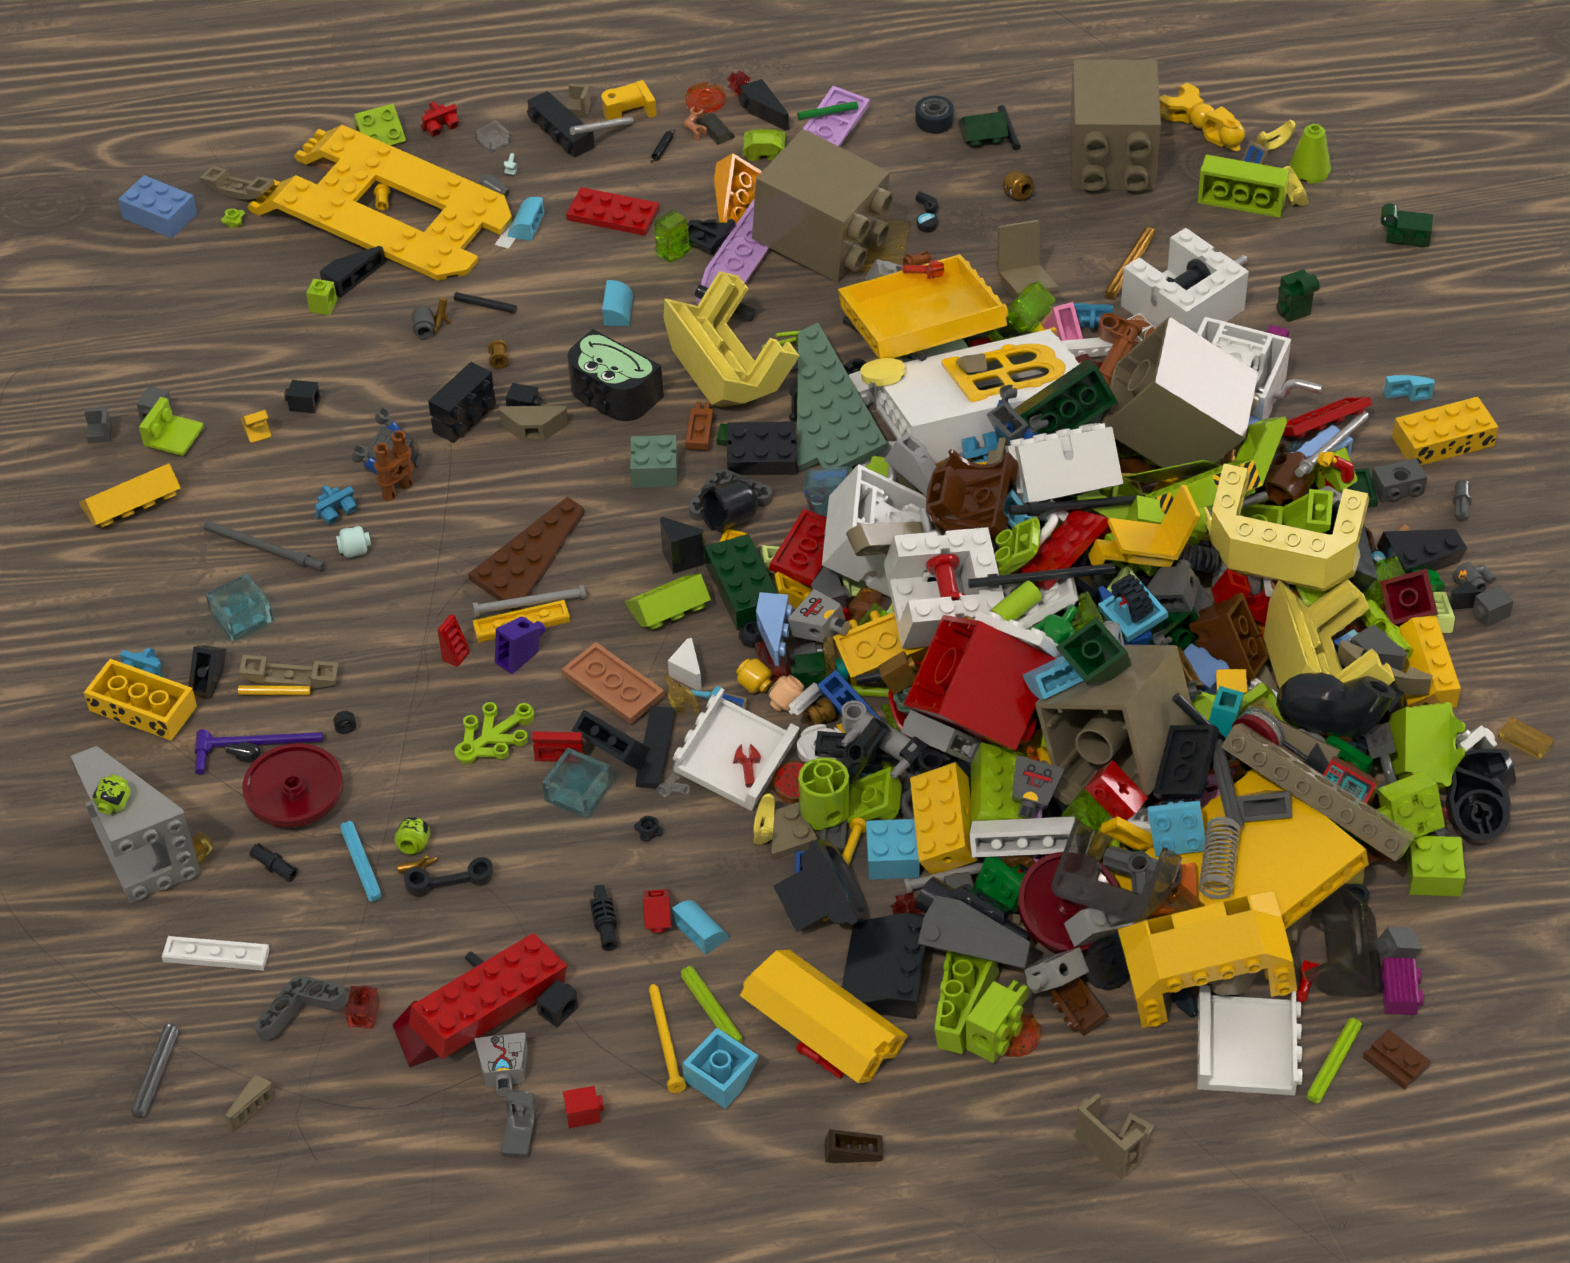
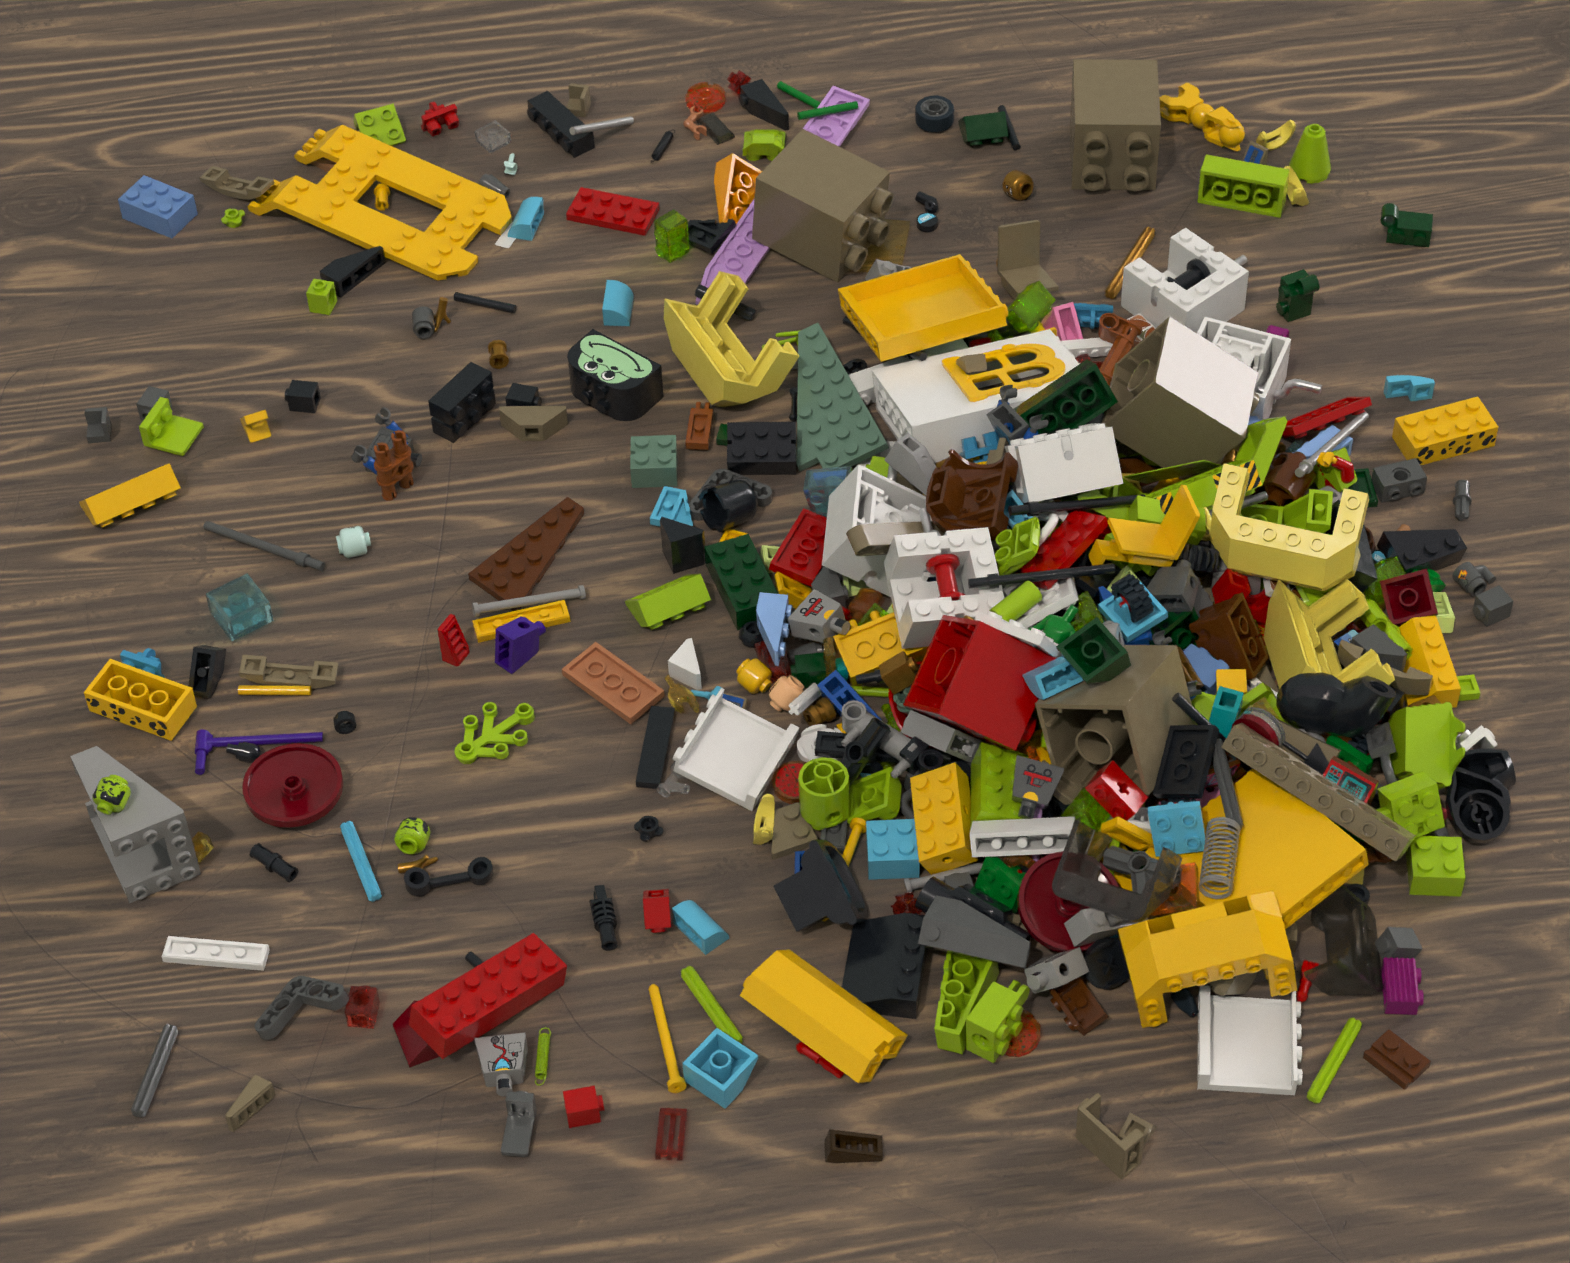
(332, 500): dark azure hips -> none
(542, 1056): none -> lime piece
(551, 745): red plate -> none
(557, 1003): black brick -> none
(577, 783): clear light blue brick -> none
(611, 739): black brick -> none
(628, 98): yellow piece -> none
(669, 1152): none -> clear red tile
(672, 505): none -> medium azure wing
(747, 763): clear red bar -> none
(798, 94): none -> green bar
(883, 371): light yellow tile -> none
(917, 259): dark orange pin -> none
(933, 270): clear red bar -> none
(1265, 805): dark grey slope -> none
(1463, 596): black slope -> none
(1469, 688): none -> lime tile
(1526, 738): clear yellow tile -> none

